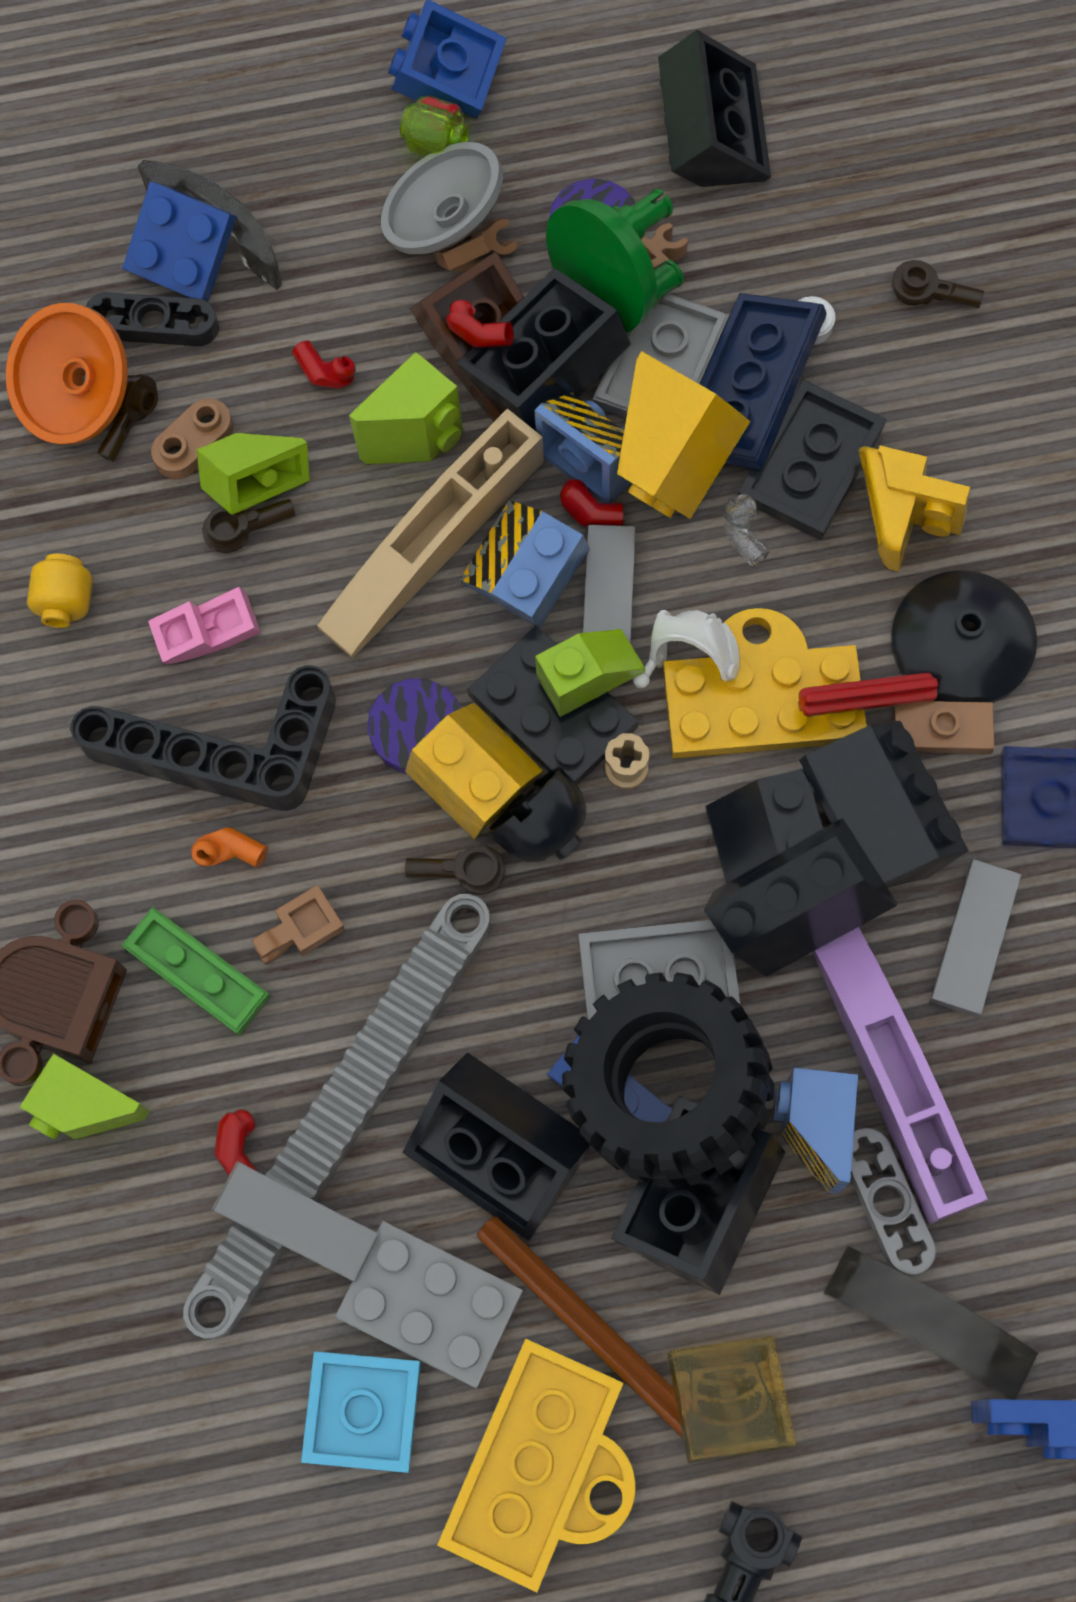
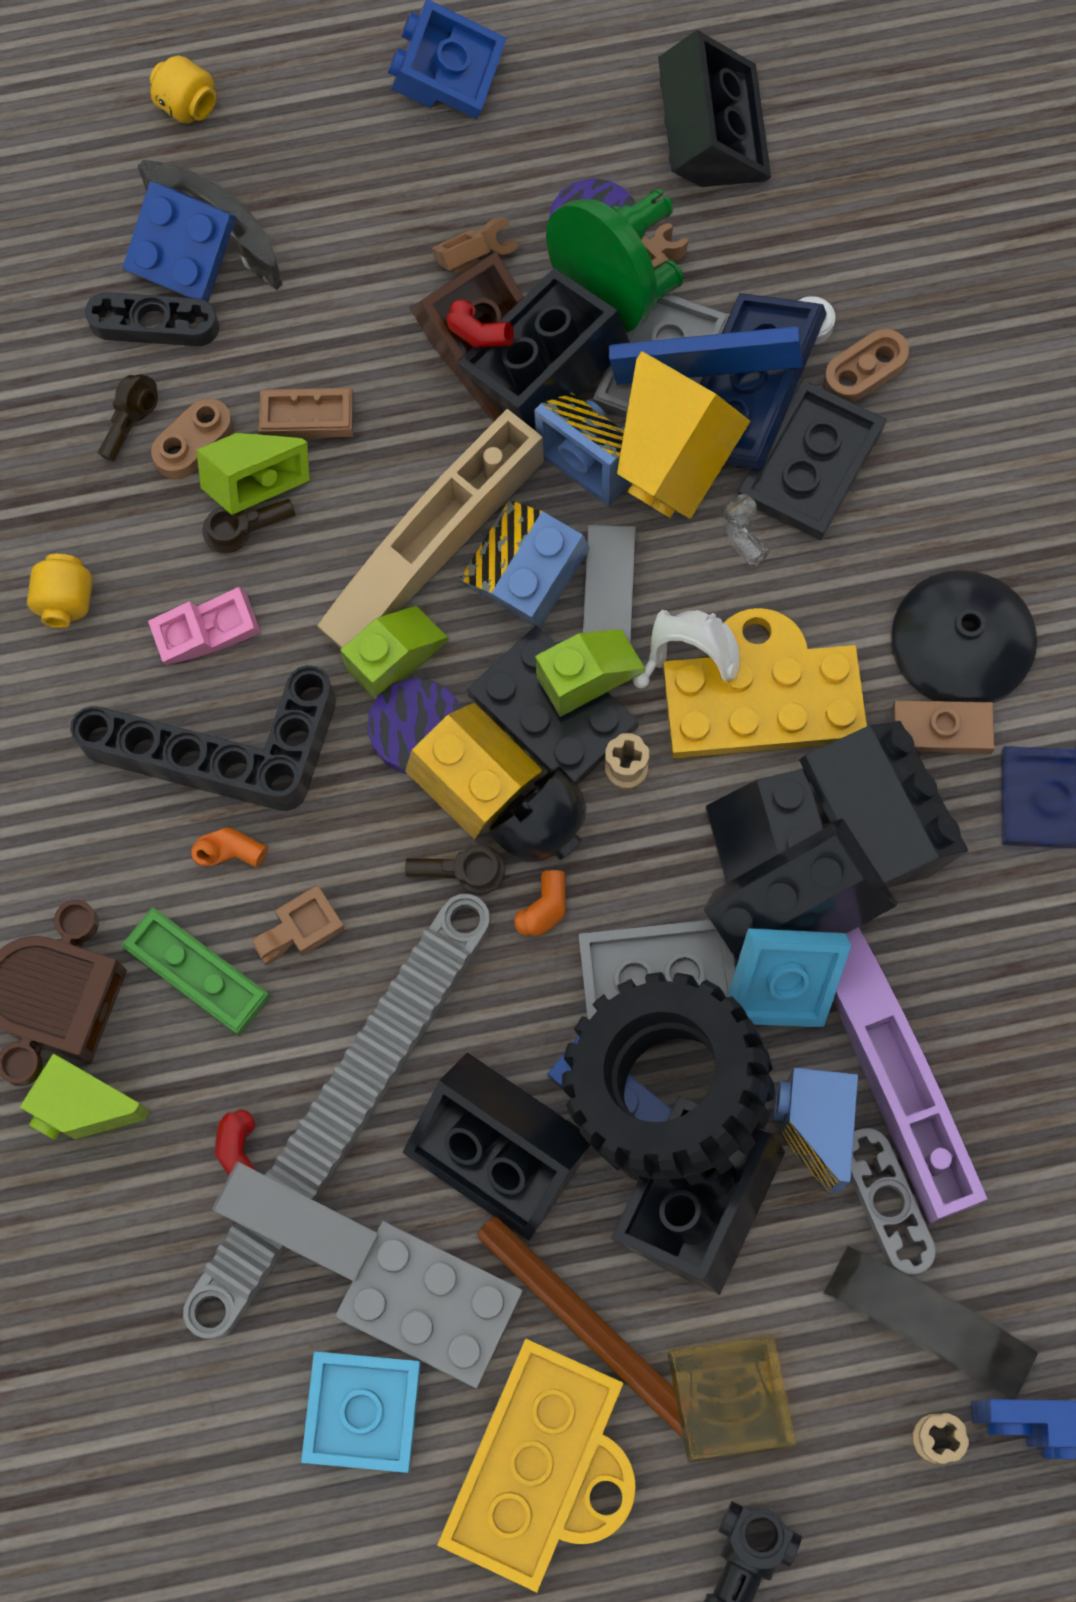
(48, 372): orange dish -> none
(182, 89): none -> yellow head
(307, 412): none -> medium nougat plate
(322, 373): red arm -> none
(391, 649): none -> lime slope
(408, 416): lime slope -> none
(432, 125): clear neon green head -> none
(442, 199): light grey dish -> none
(547, 910): none -> orange arm
(586, 509): red arm -> none
(713, 353): none -> blue tile
(789, 976): none -> medium azure plate
(863, 368): none -> medium nougat plate
(867, 694): red axle -> none
(904, 497): yellow piece -> none
(918, 284): dark brown plate -> none
(955, 1434): none -> tan bush
(975, 938): light grey tile -> none

